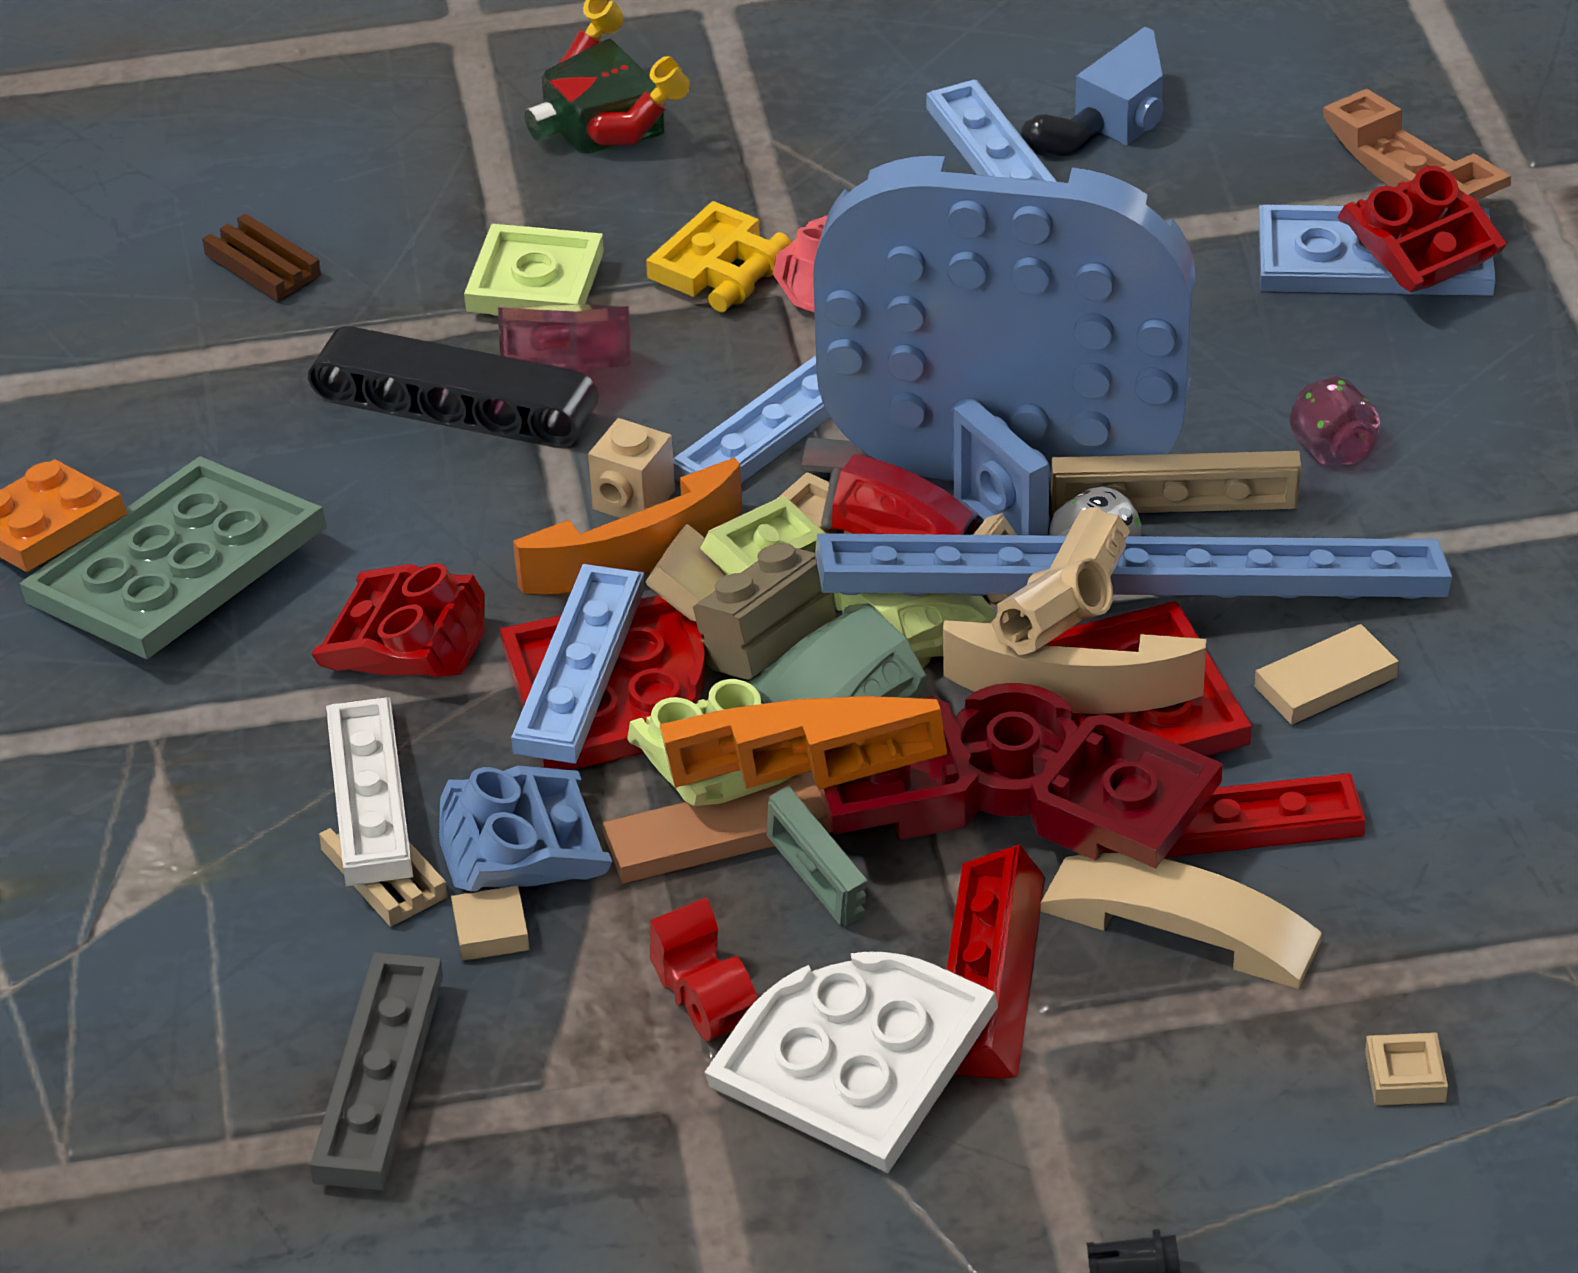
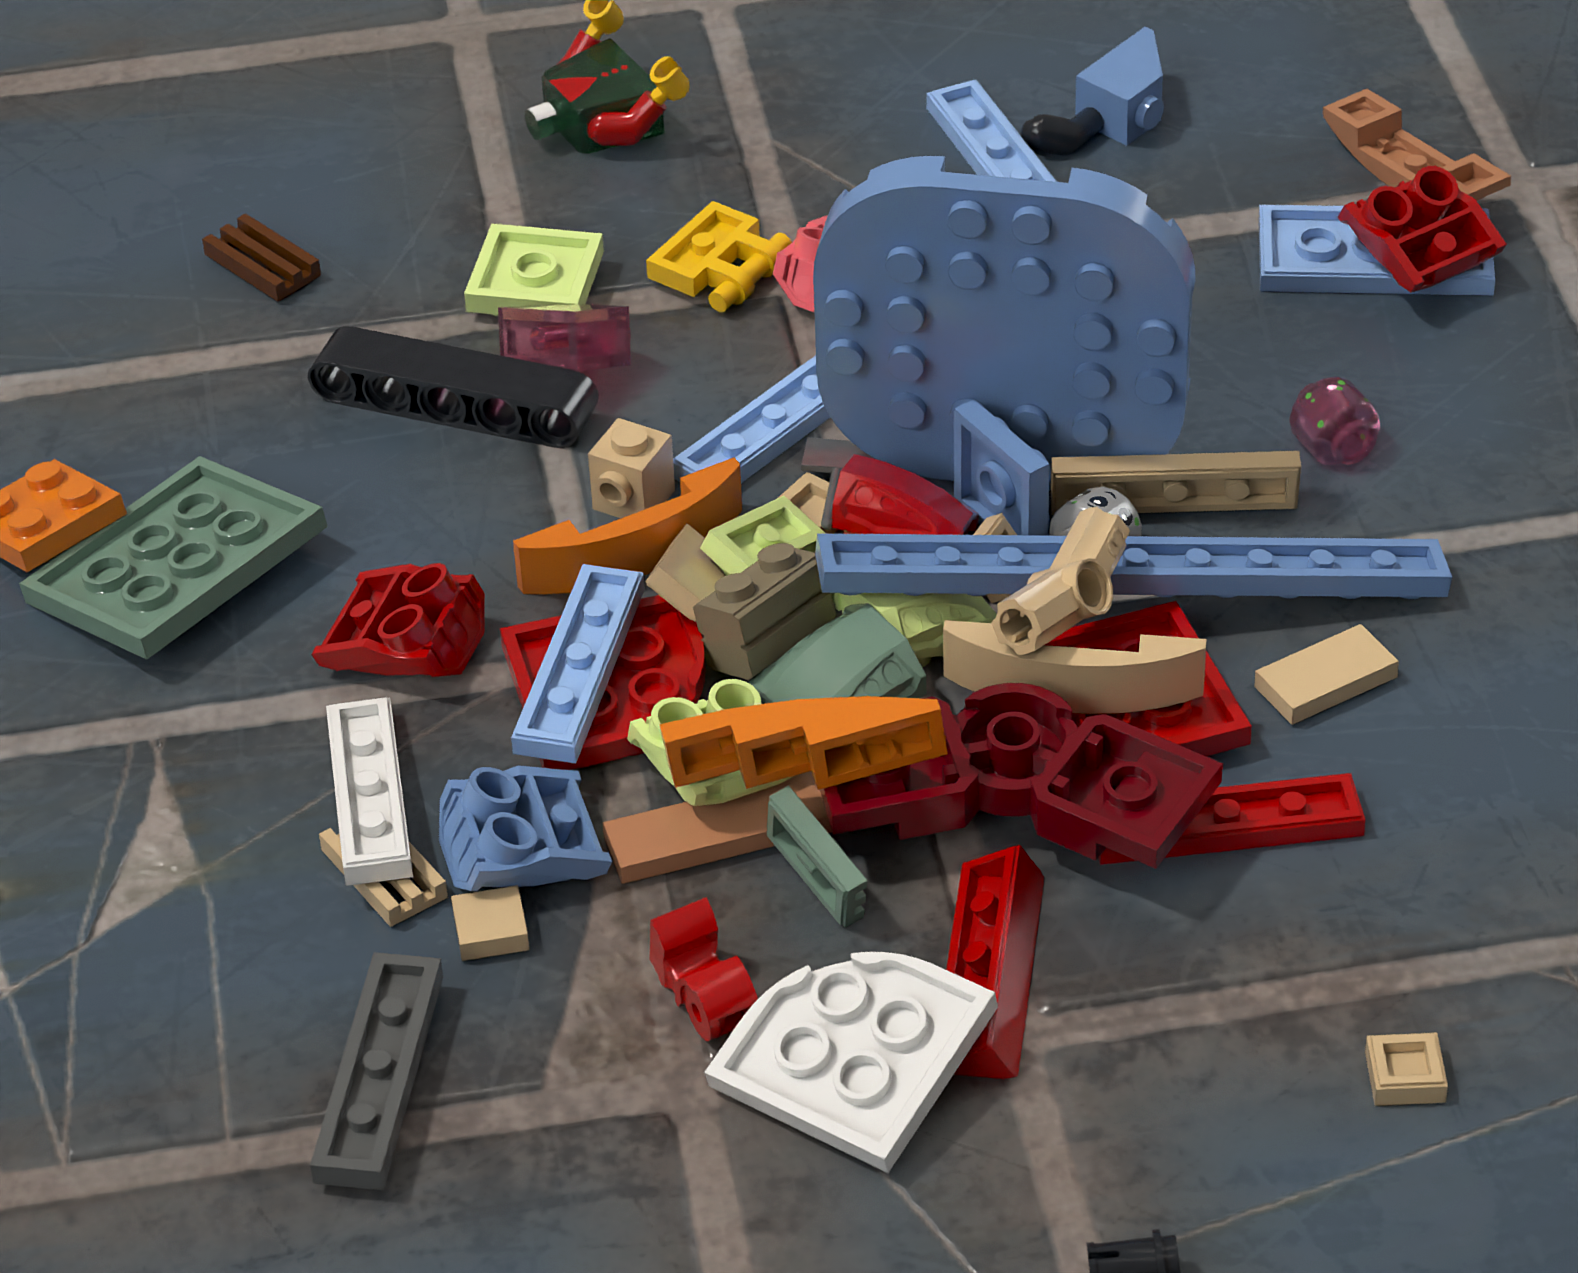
(1189, 902): tan slope -> none

